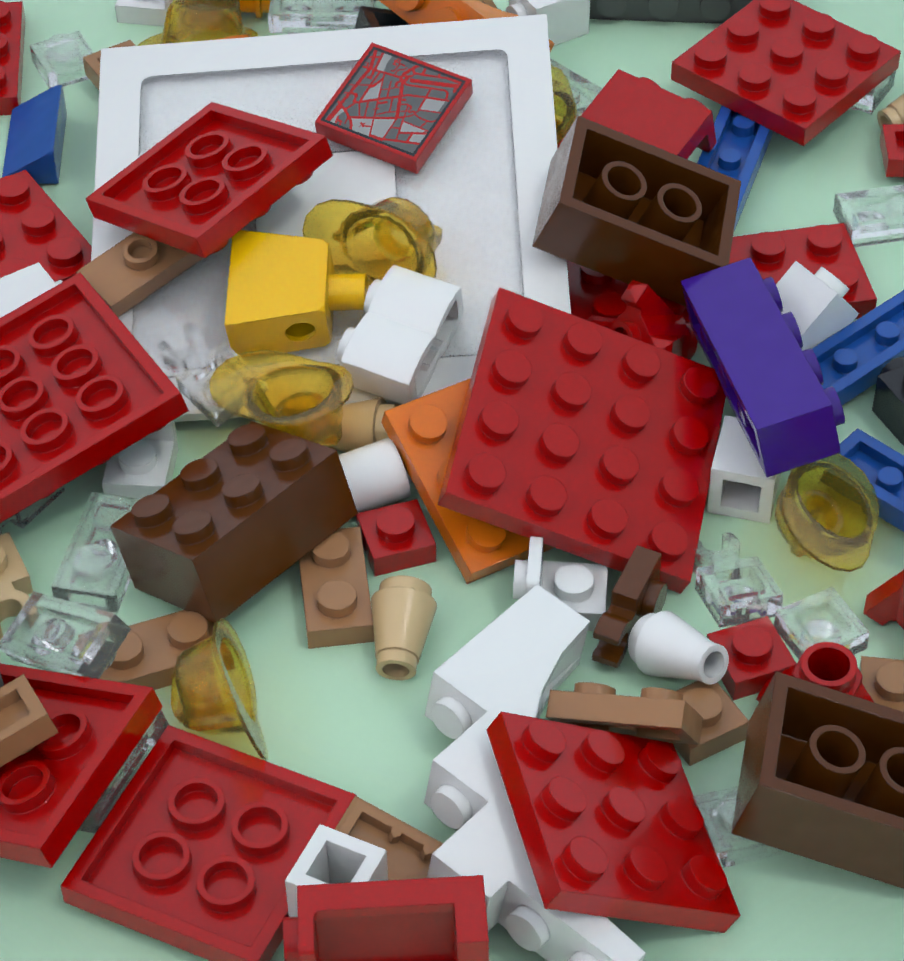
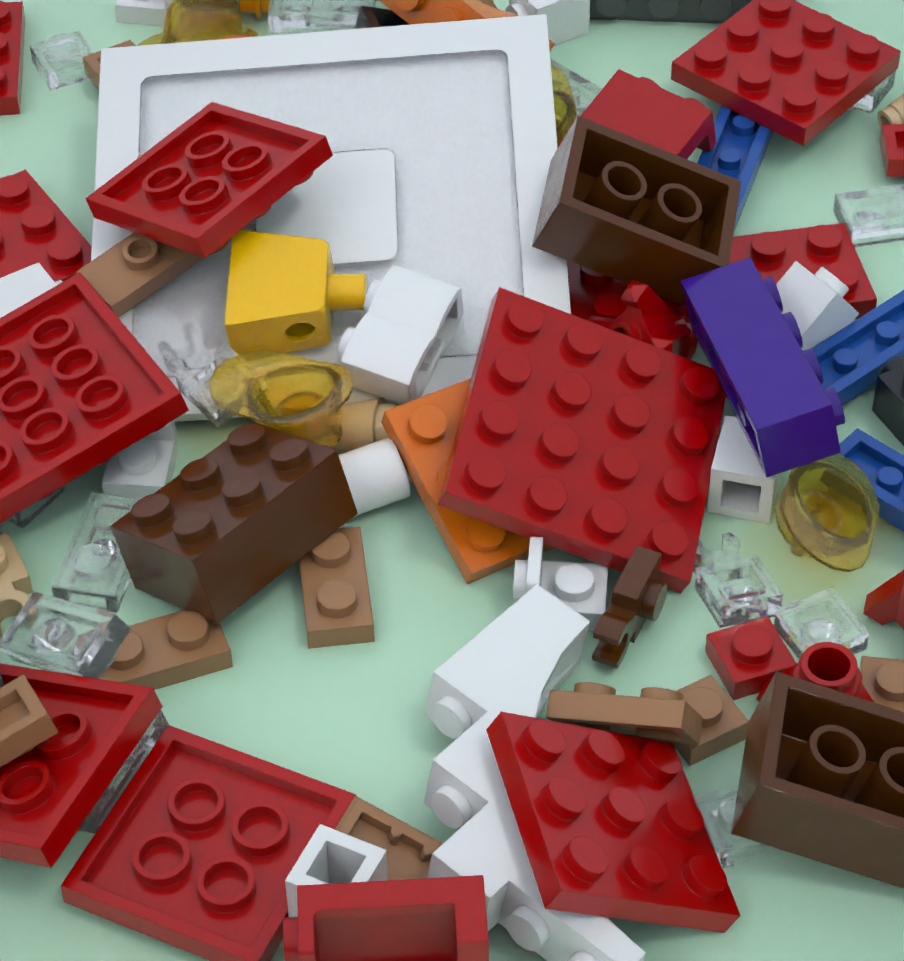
(37, 137): blue slope -> none
(216, 688): clear yellow piece -> none
(375, 236): clear yellow piece -> none
(394, 107): tile -> none
(396, 537): red plate -> none
(401, 624): tan cone -> none
(674, 649): white cone -> none

